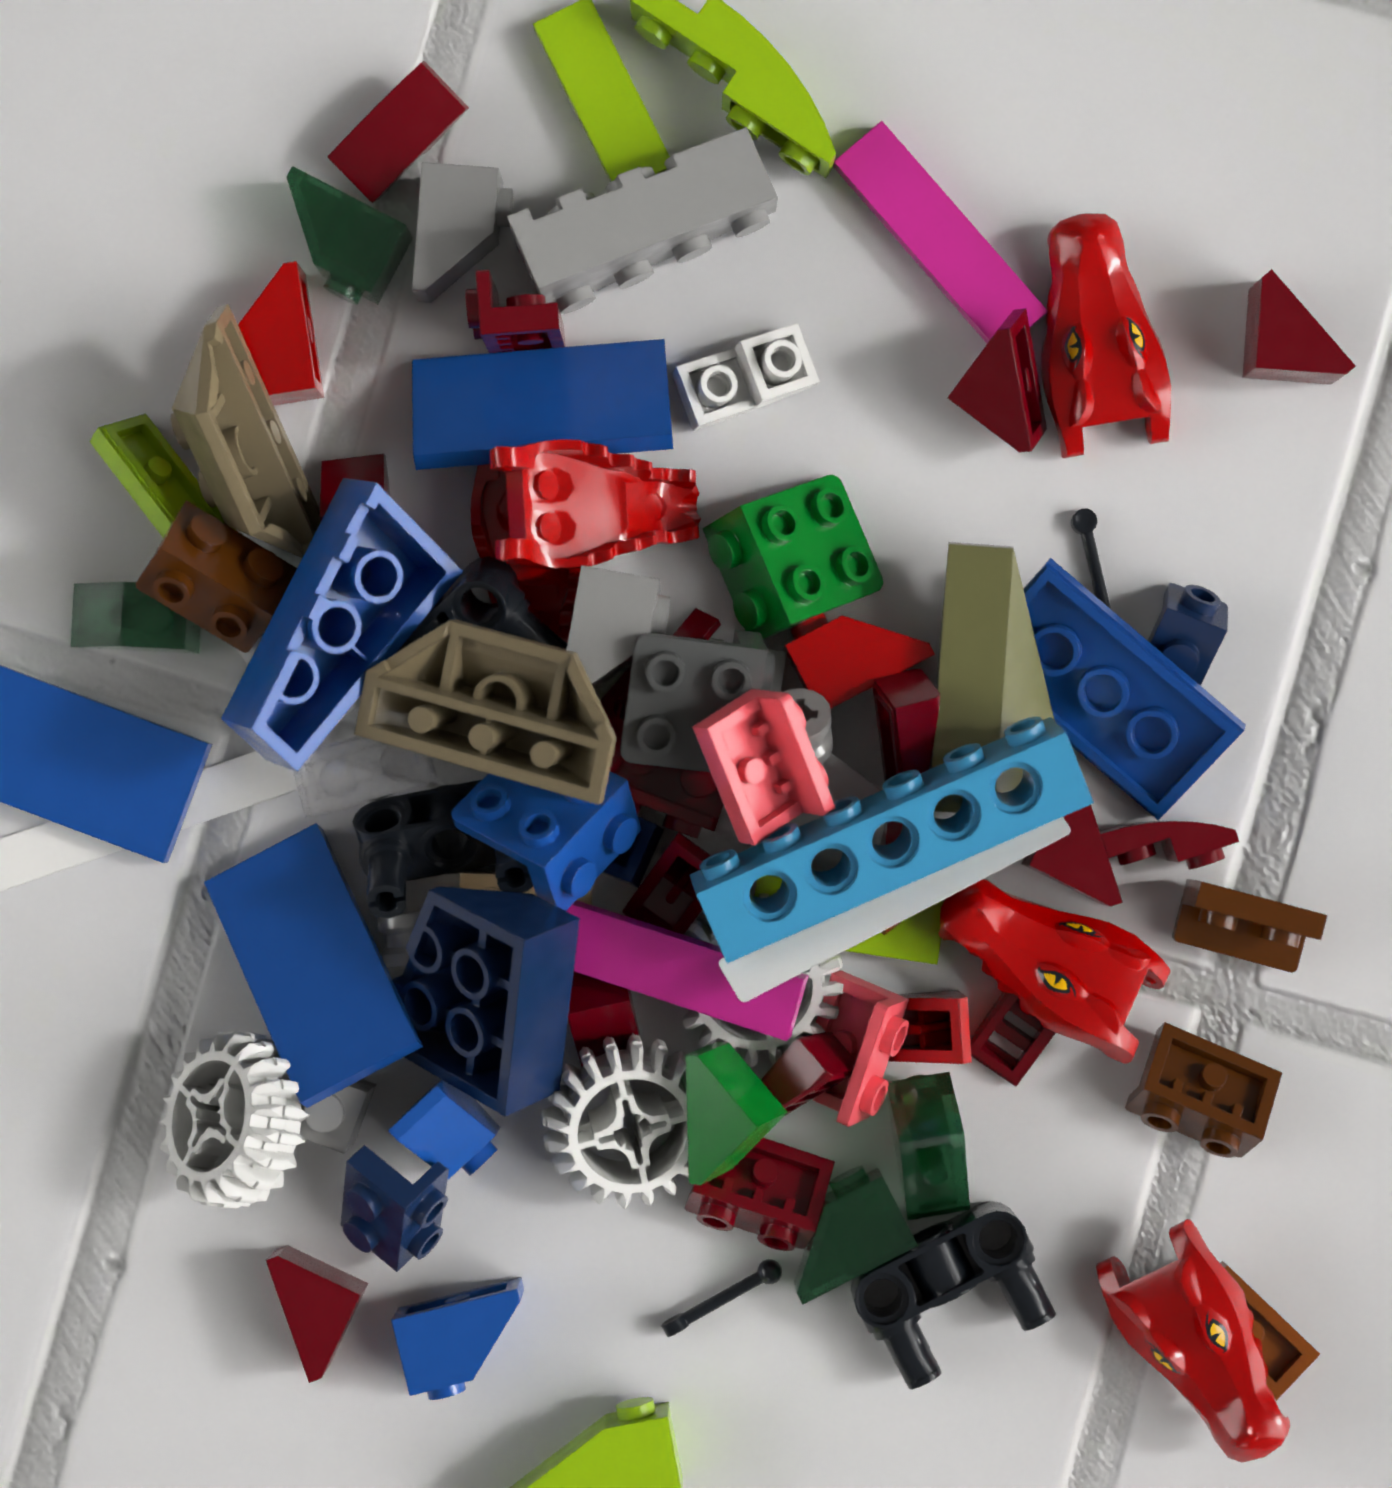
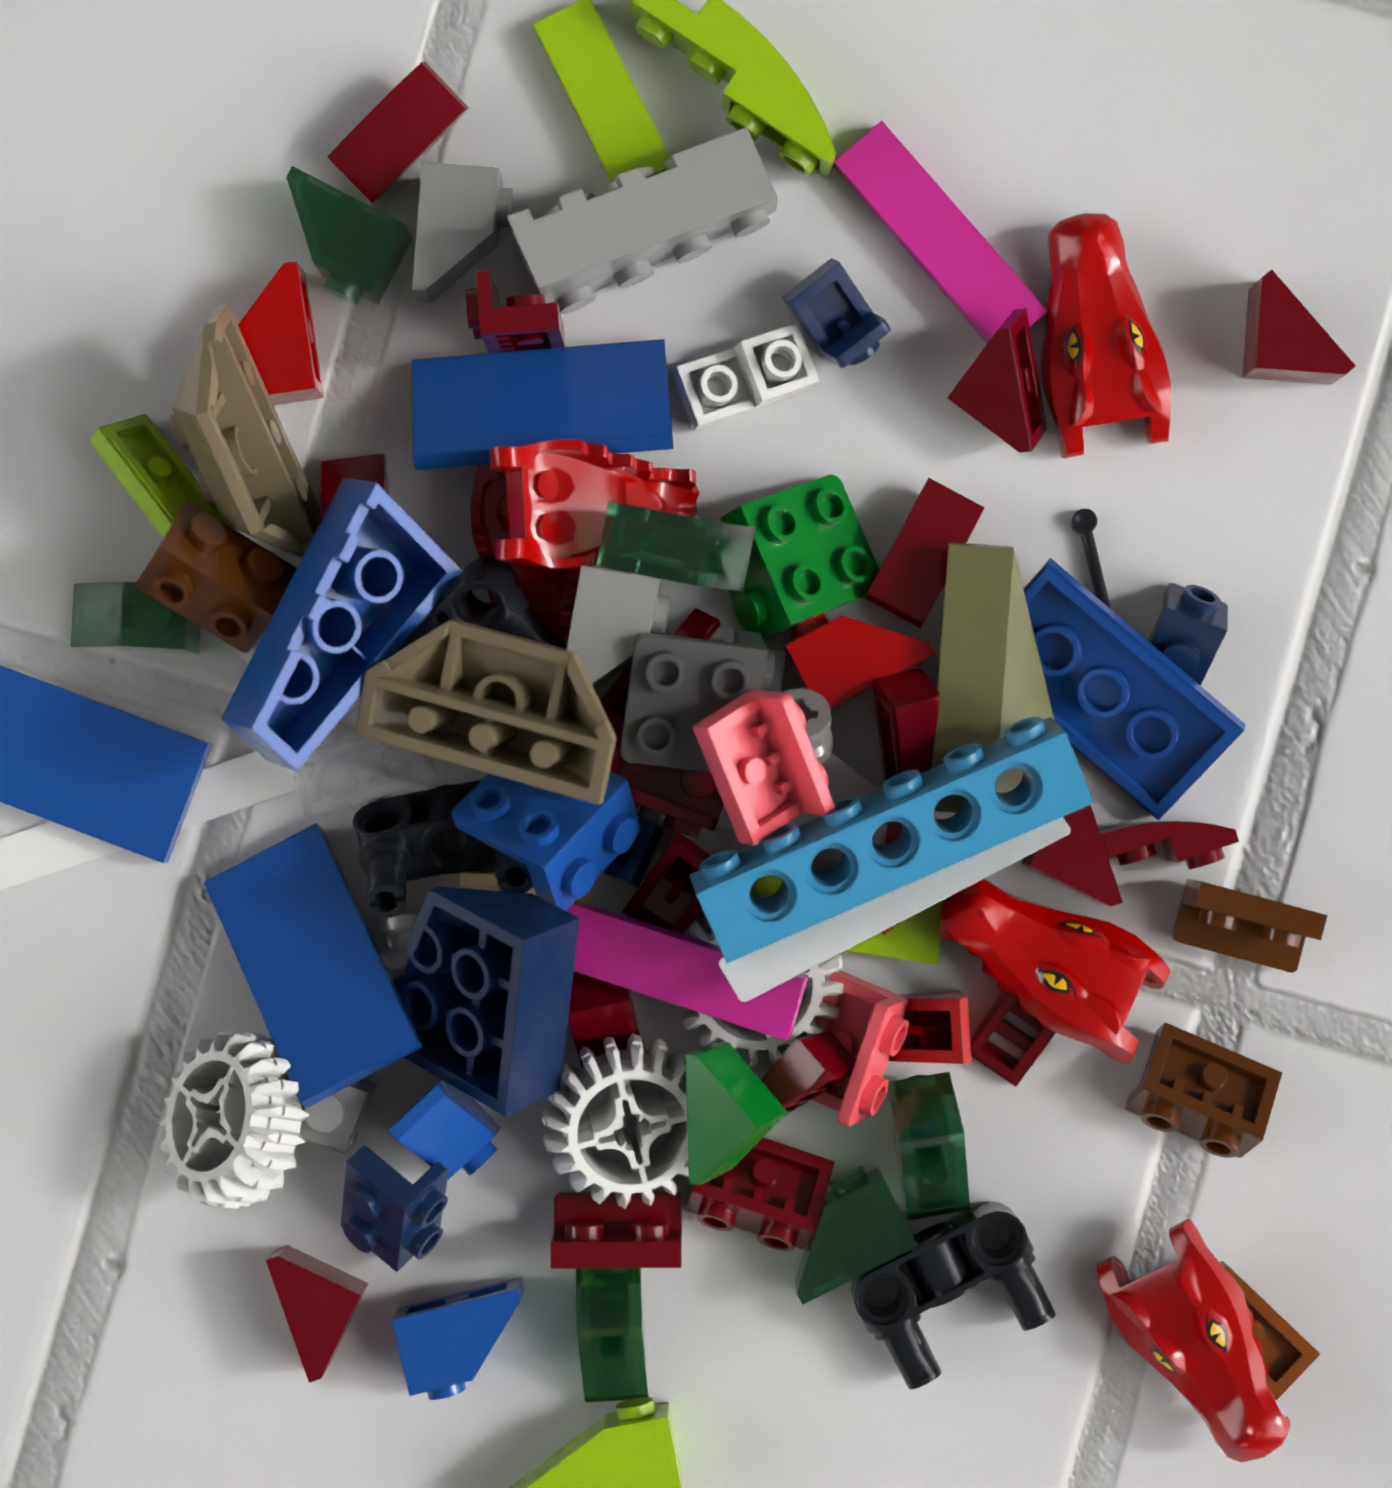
(611, 1333): none -> clear green slope
(615, 1236): none -> dark red bracket
(676, 546): none -> clear green slope
(768, 1272): black hinge -> none
(836, 315): none -> dark blue bracket
(918, 557): none -> dark red slope

